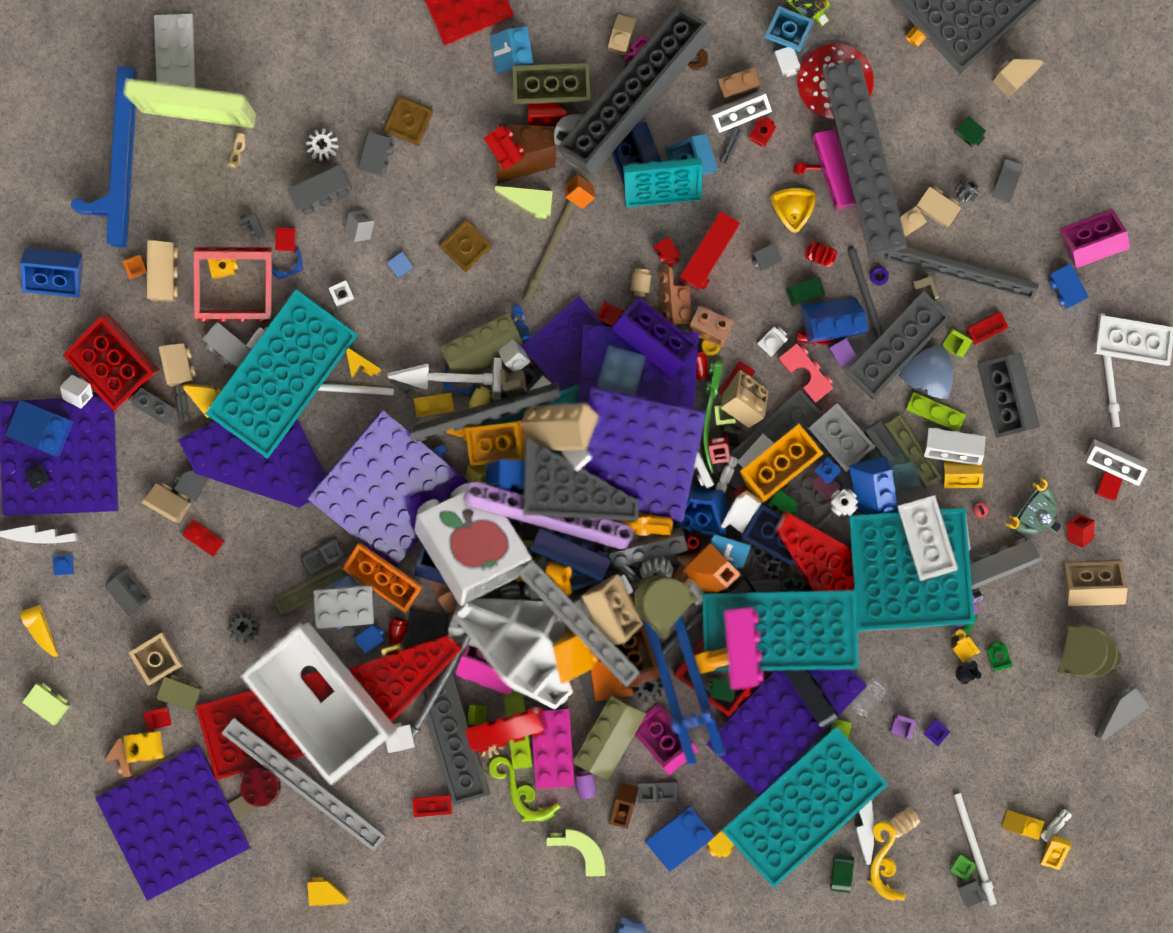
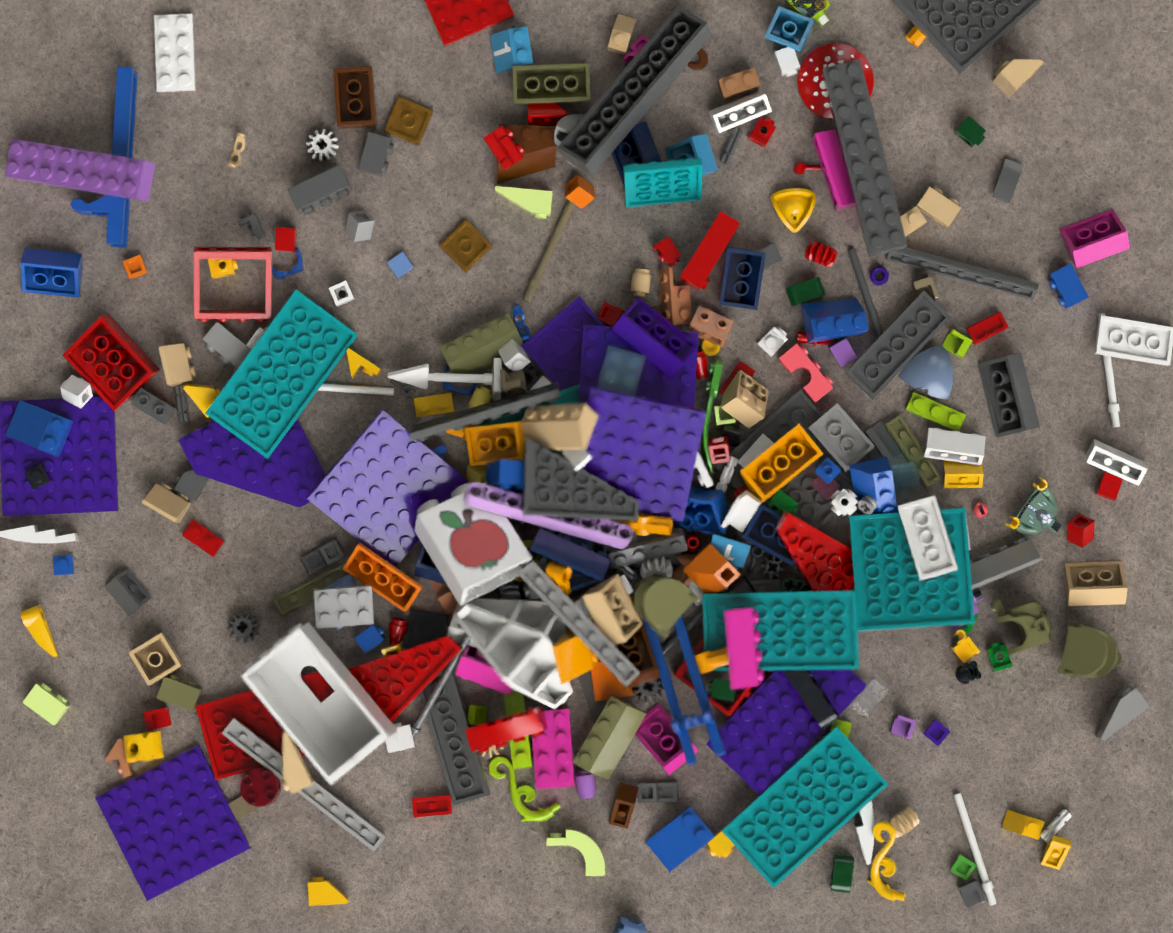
(80, 170): none -> medium lavender brick
(162, 271): tan slope -> none
(190, 103): yellowish green tile -> none
(295, 771): none -> tan slope
(355, 97): none -> reddish brown brick
(742, 278): none -> dark blue slope
(867, 504): none -> light grey bush
(967, 190): dark grey gear -> none
(1032, 623): none -> olive animal

